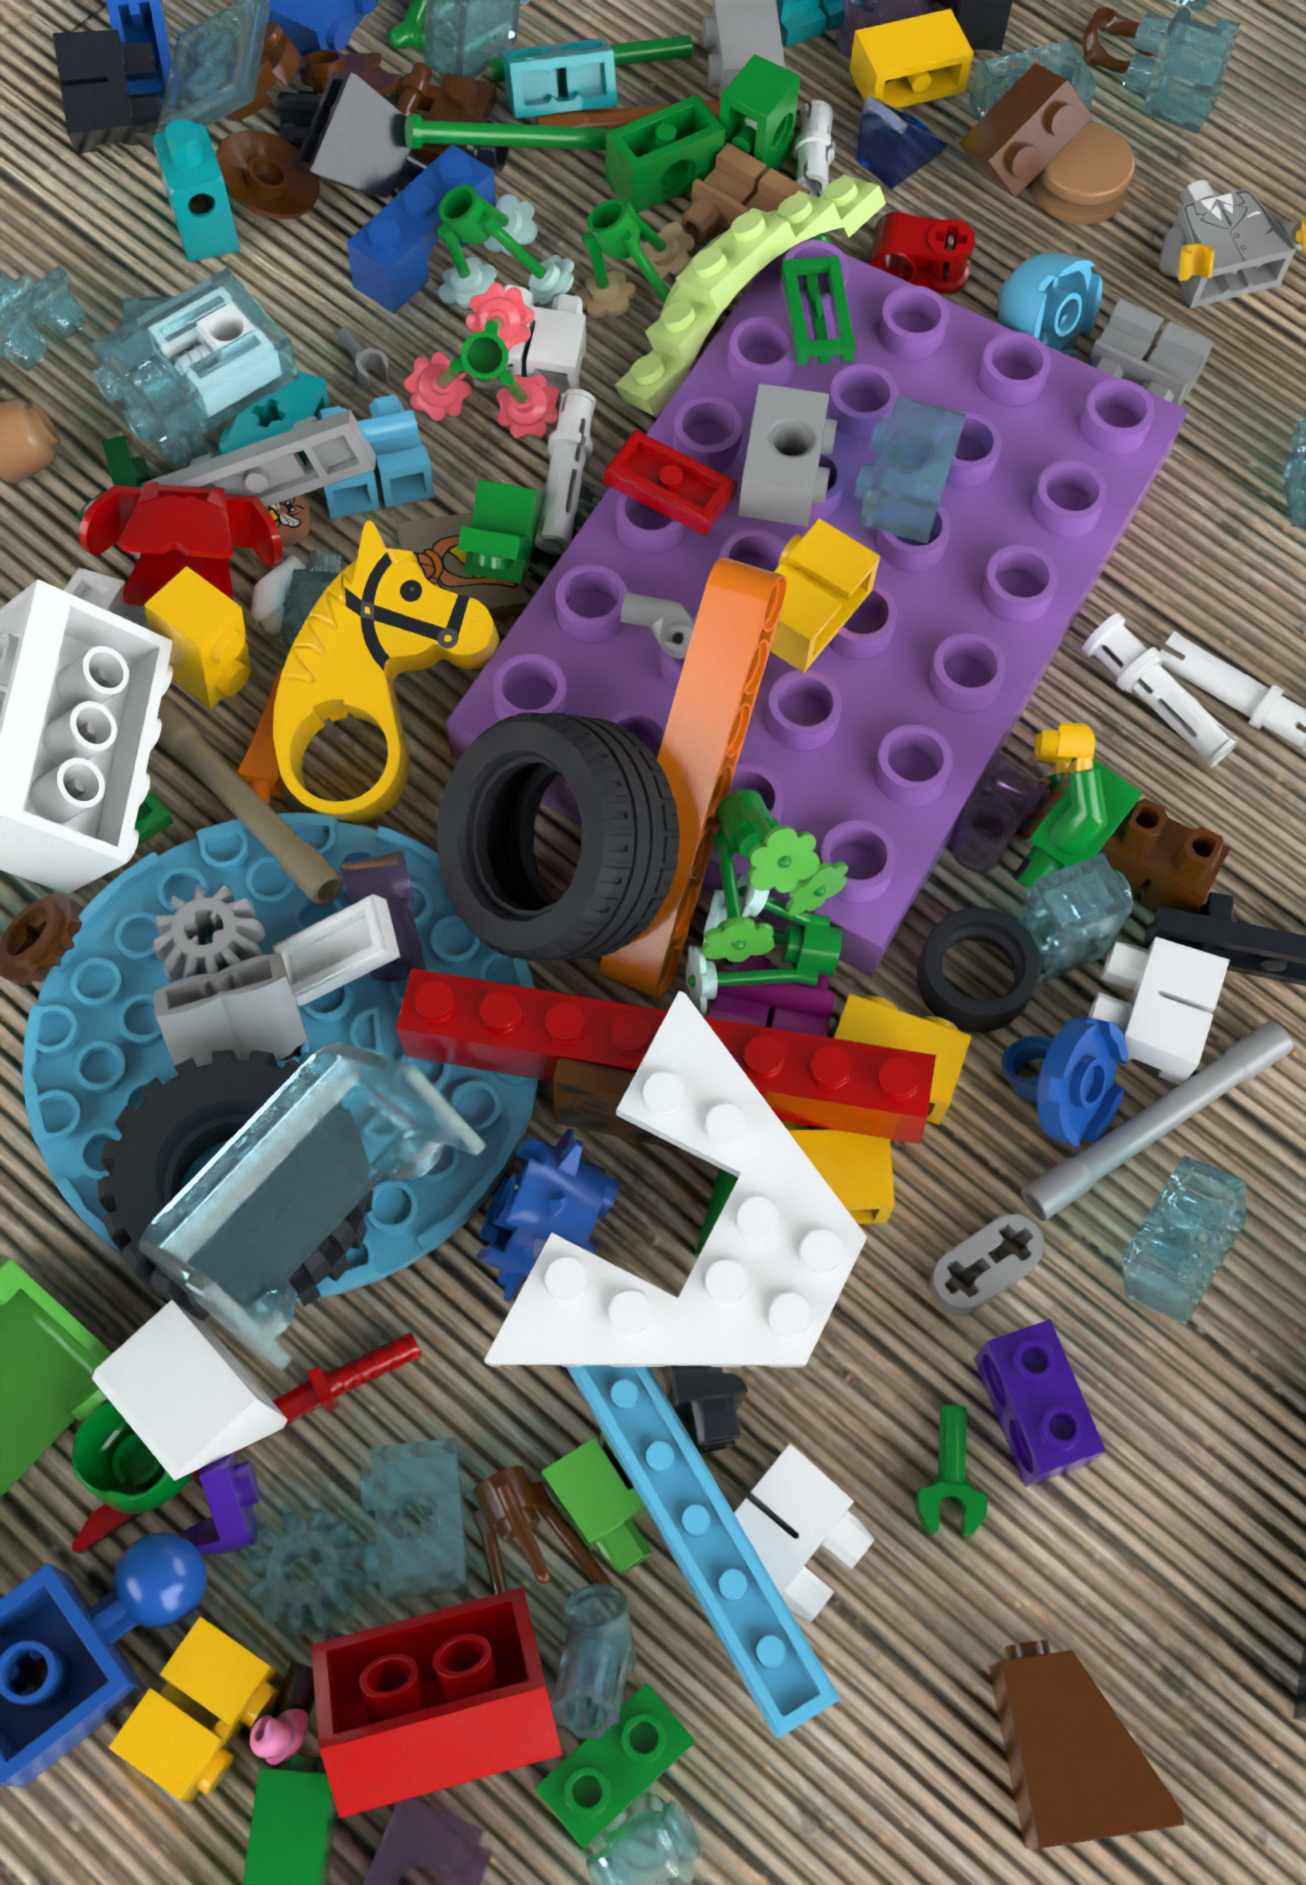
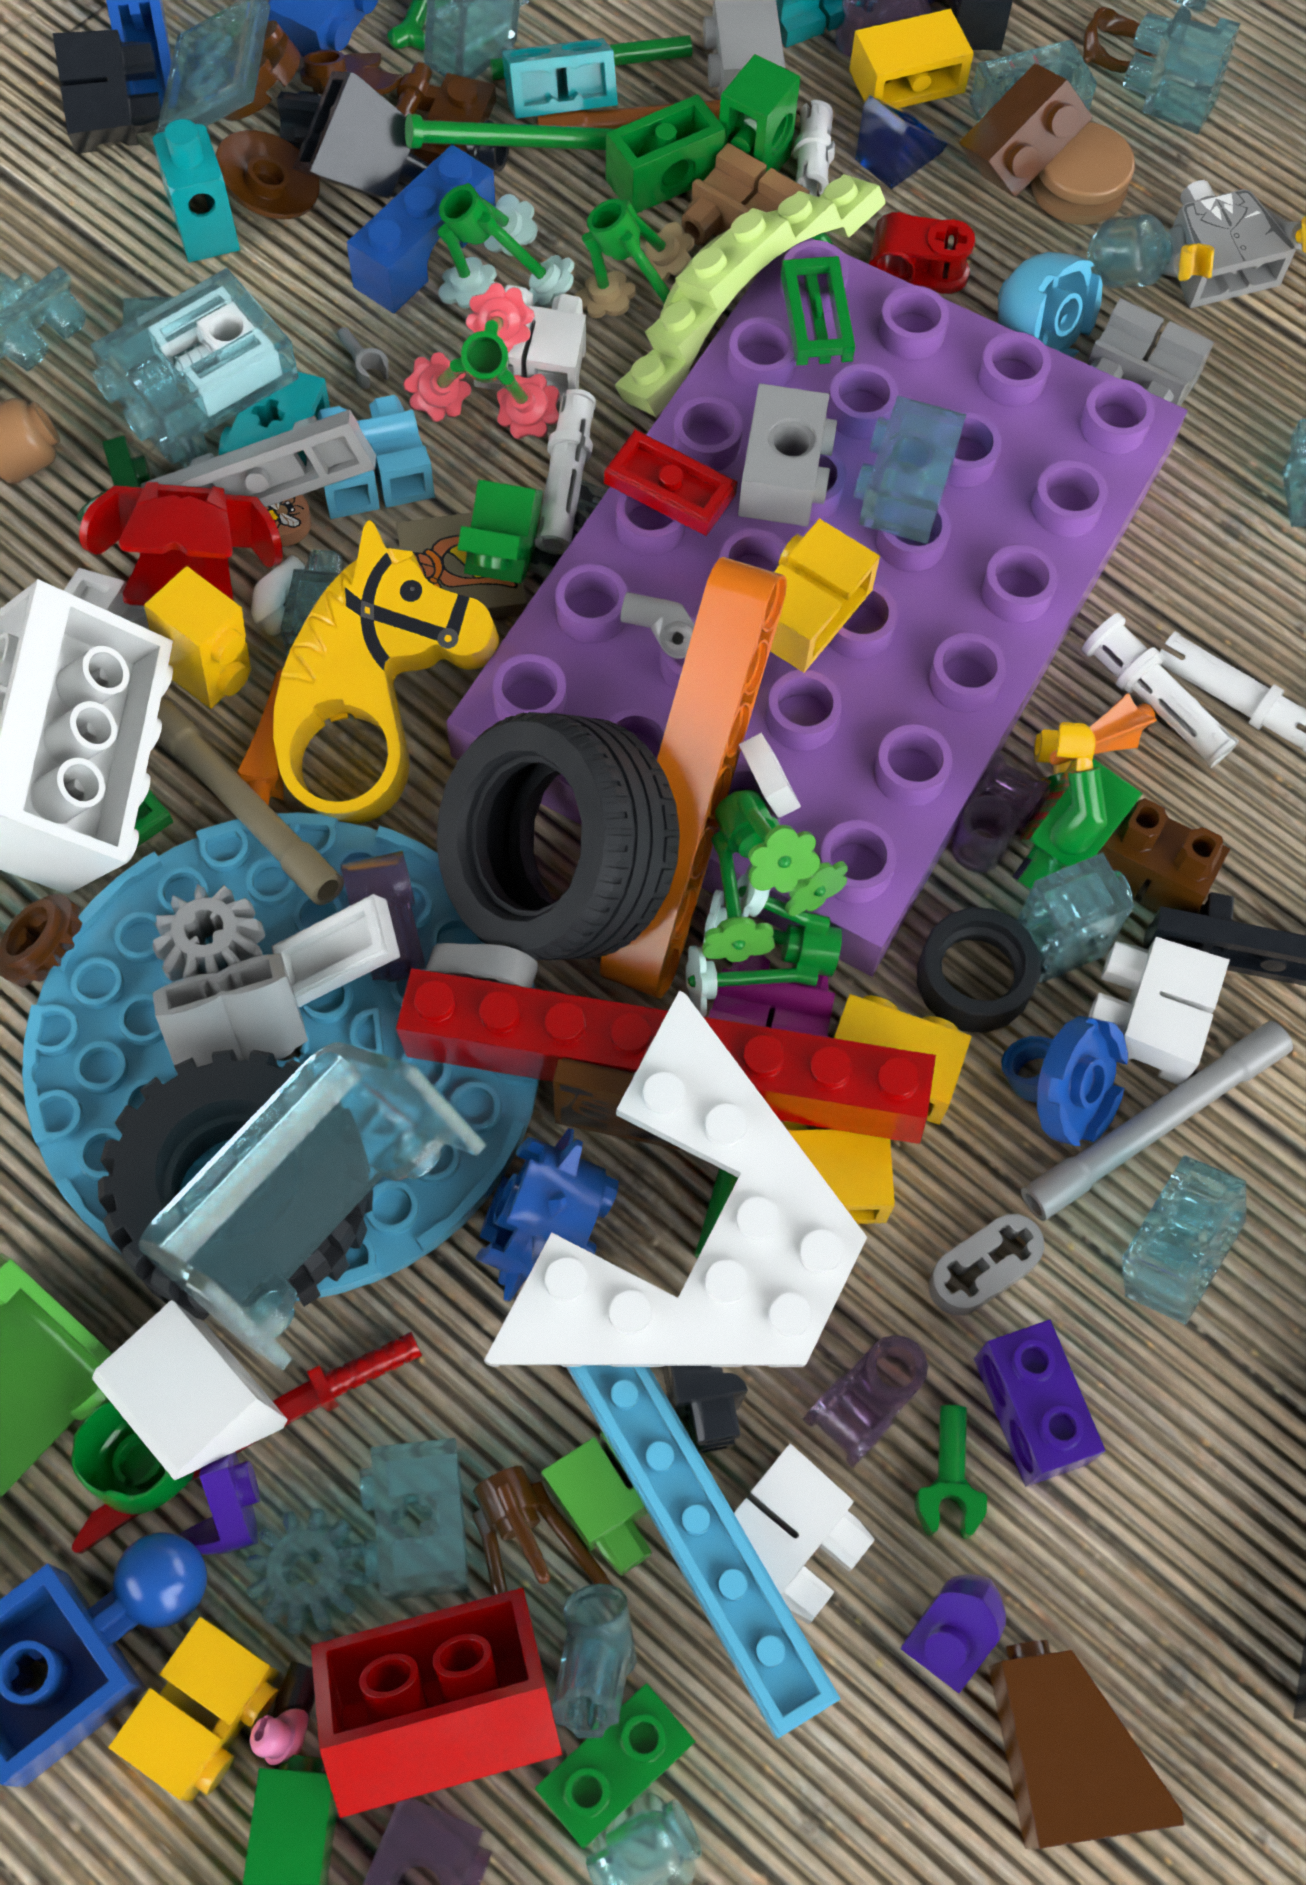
(484, 962): none -> light grey beam
(769, 775): none -> white tile
(861, 1406): none -> clear purple piece
(958, 1629): none -> dark purple plate
(1117, 728): none -> orange piece
(1130, 251): none -> clear light blue head

